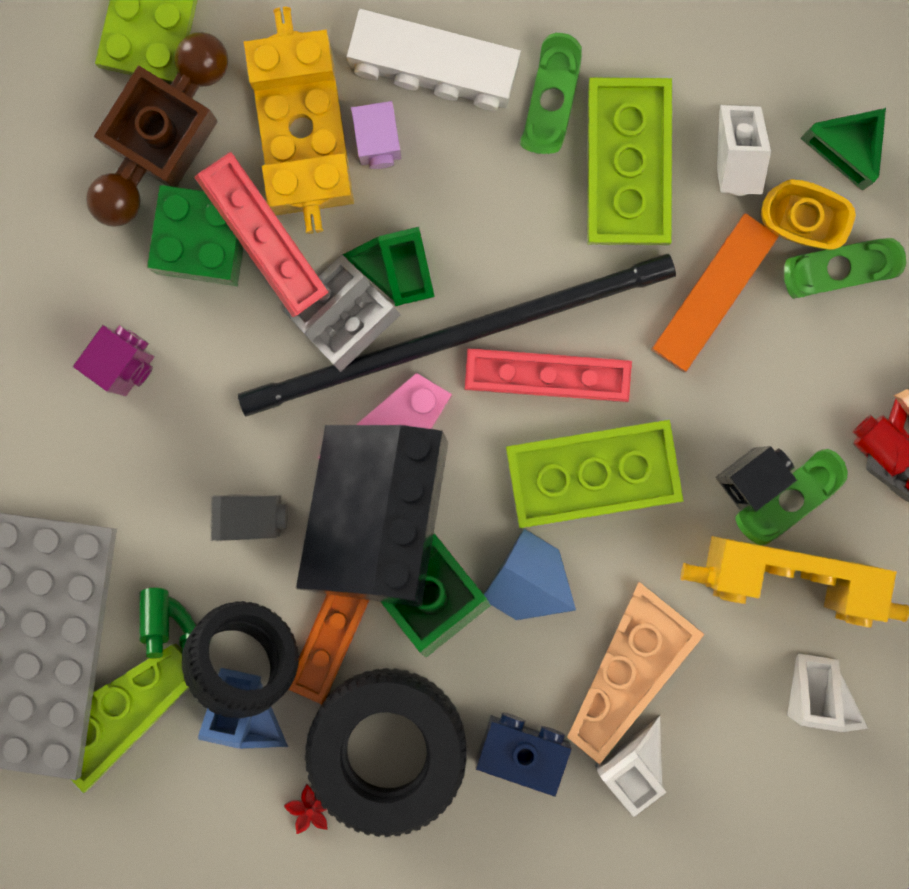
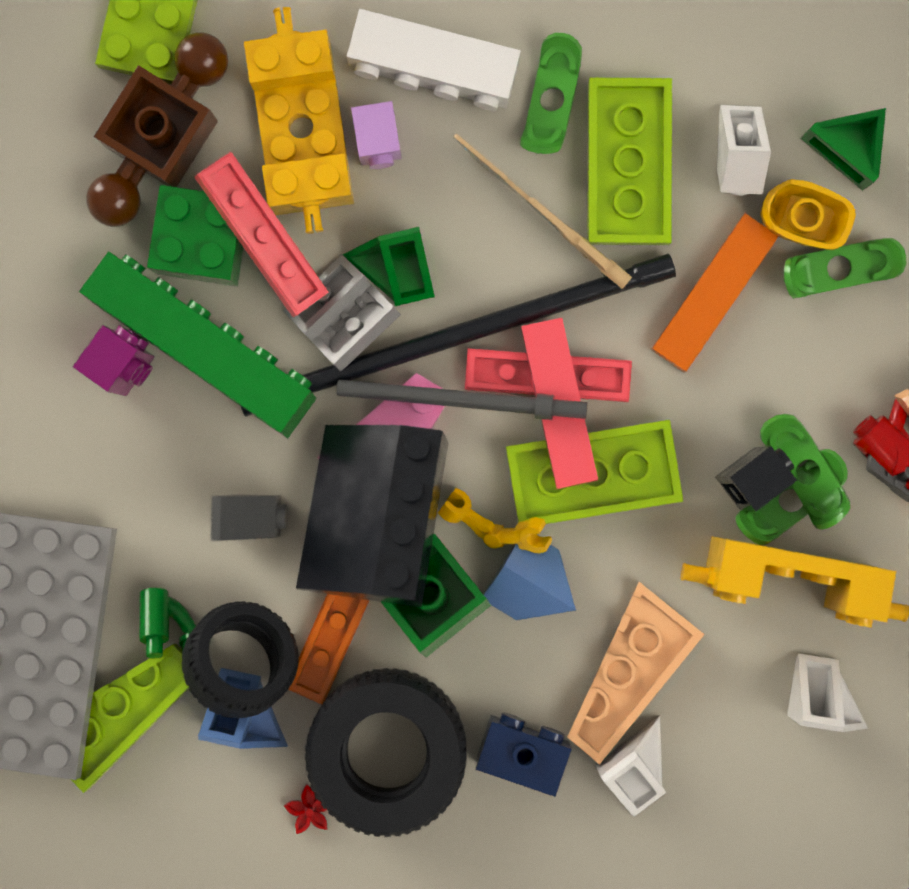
(198, 344): none -> green brick
(458, 509): none -> yellow piece
(543, 405): none -> dark grey bar
(554, 375): none -> coral tile
(608, 267): none -> tan sword
(824, 498): none -> bright green piece

